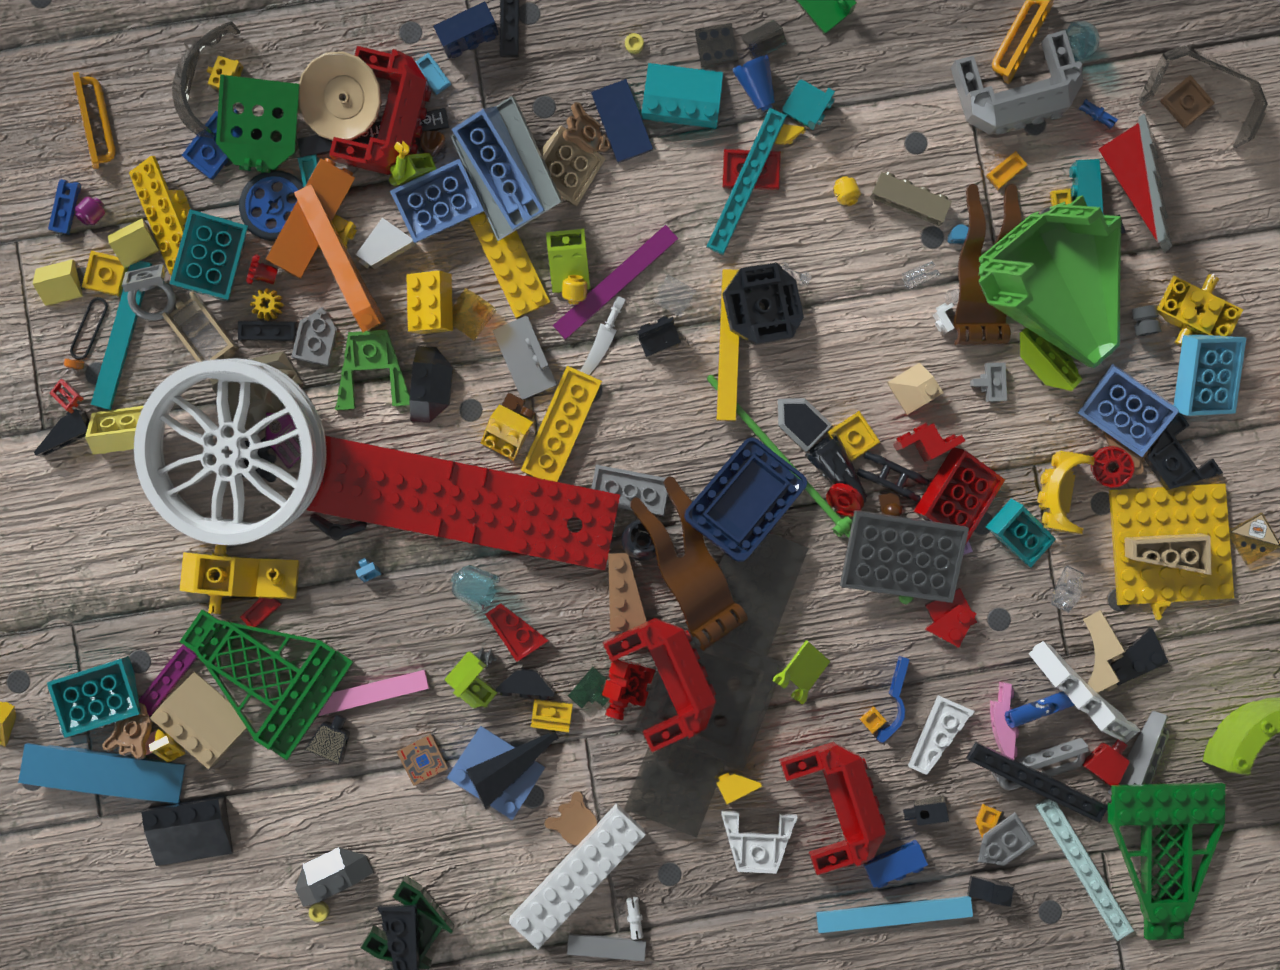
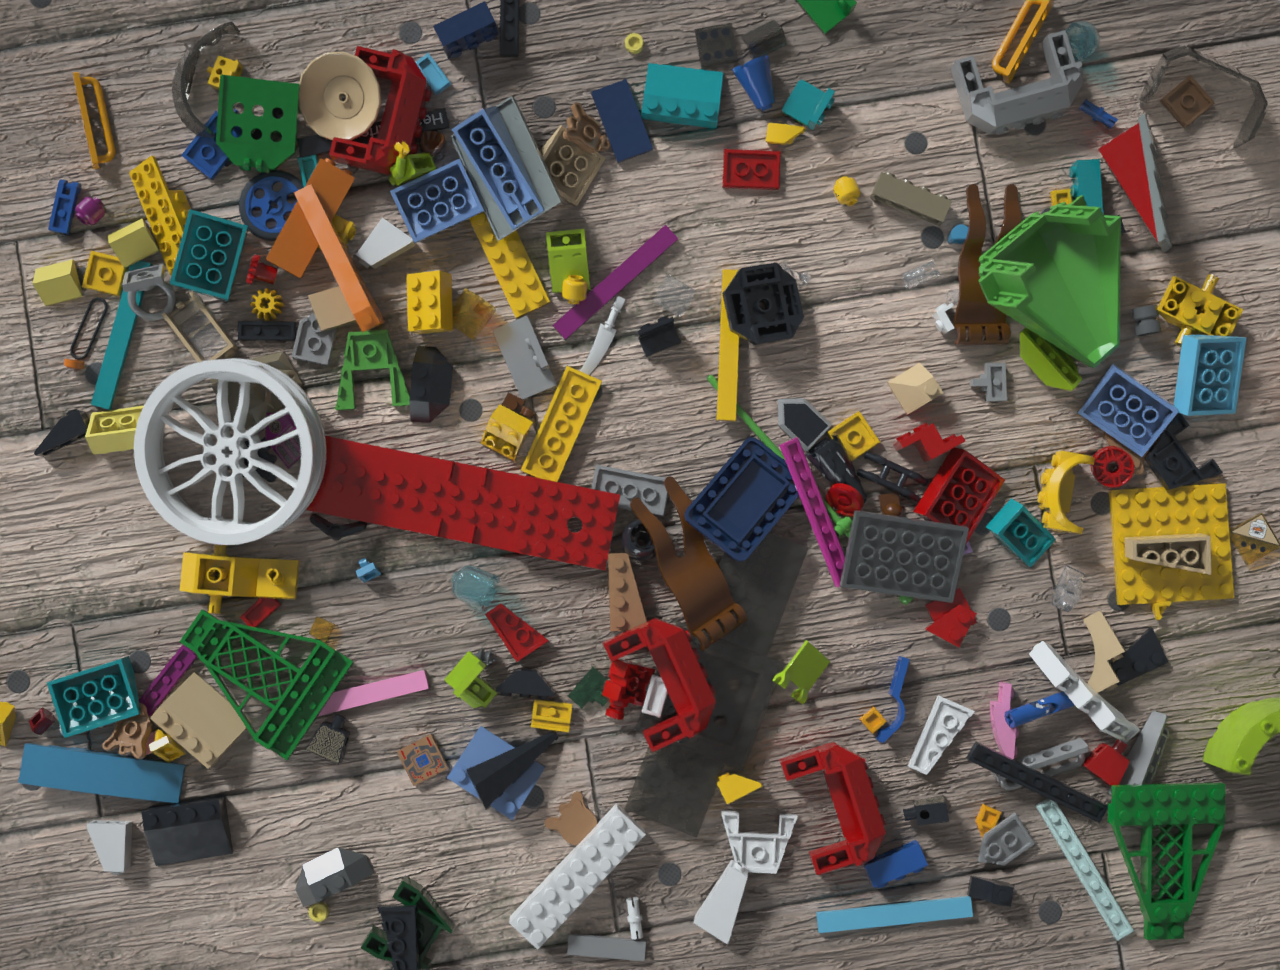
(41, 721): none -> dark red brick
(72, 401): red tile -> none
(112, 844): none -> white slope
(321, 628): none -> clear yellow tile
(331, 309): none -> tan tile
(655, 697): none -> white tile
(722, 904): none -> white slope
(746, 181): teal tile -> none
(814, 507): none -> dark pink tile
(1006, 170): light orange tile -> none

